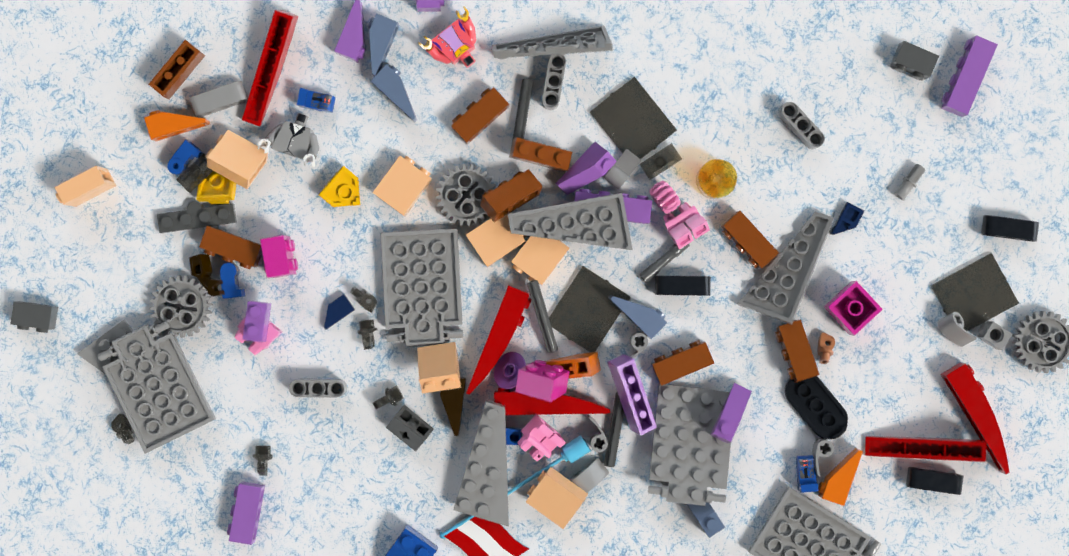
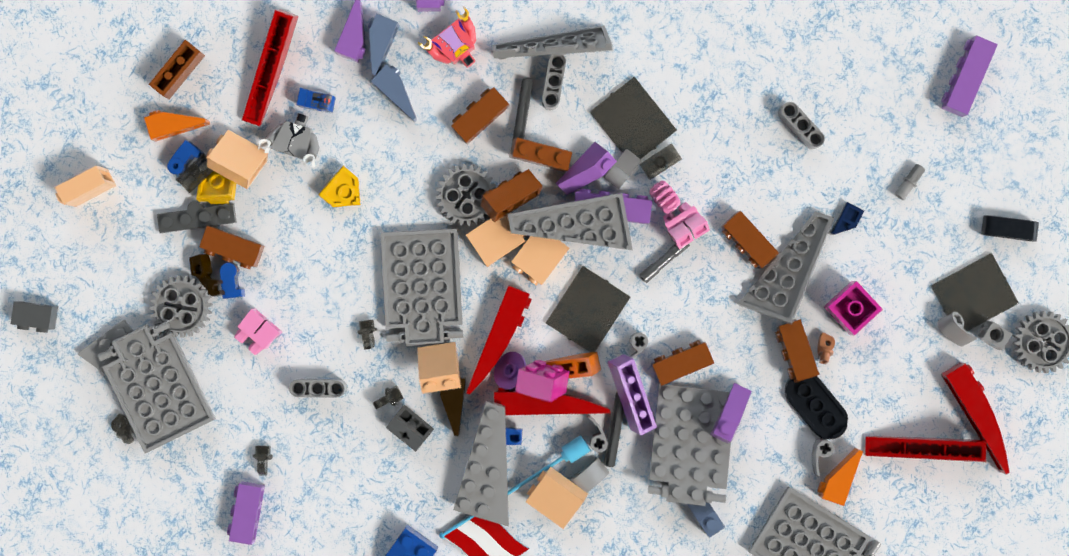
(218, 99): light grey beam -> none
(257, 321): medium lavender brick -> none
(279, 256): dark pink brick -> none
(338, 310): dark blue tile -> none
(362, 296): clear smoke piece -> none
(403, 185): light nougat brick -> none
(541, 436): bright pink hips -> none
(542, 316): dark grey axle -> none
(645, 318): sand blue slope -> none
(683, 285): black beam -> none
(727, 179): clear yellow brick -> none
(806, 474): blue leg -> none
(914, 61): dark grey brick -> none
(934, 480): black beam -> none

